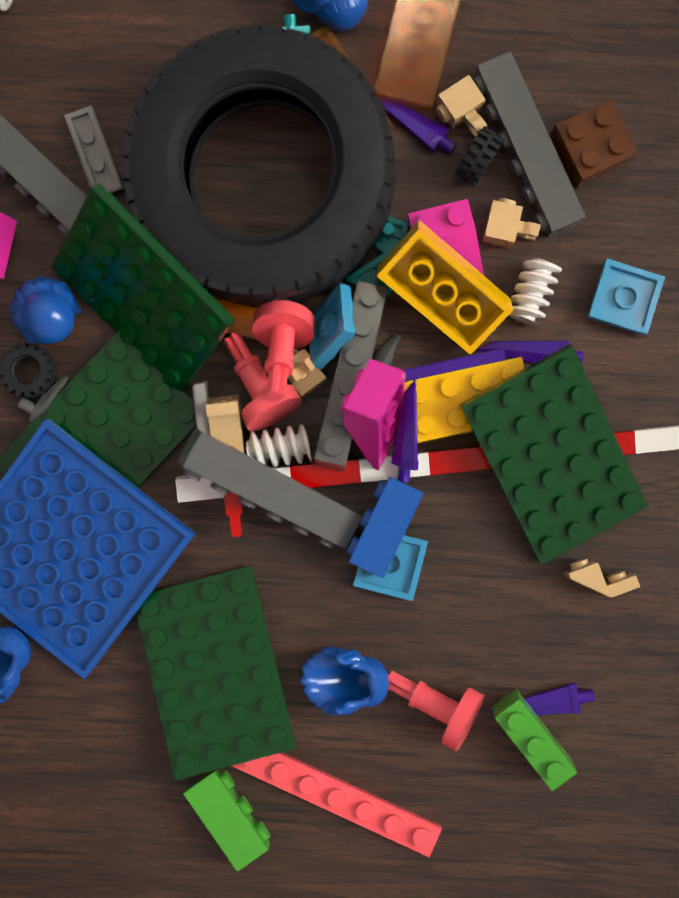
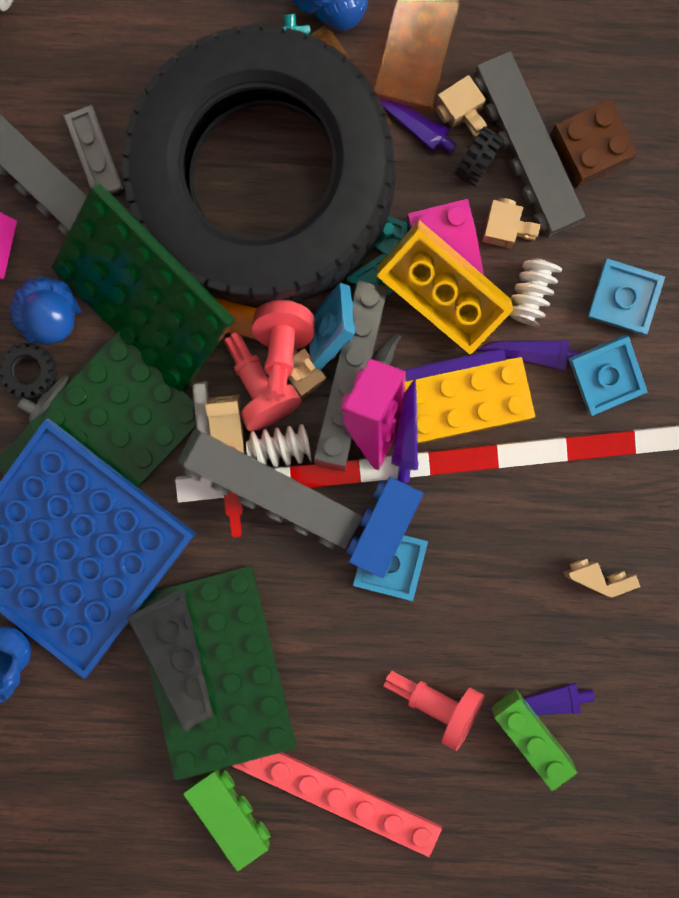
(171, 649): none -> black wing
(343, 681): blue hair -> none
(554, 454): dark green plate -> none
(608, 375): none -> dark azure plate

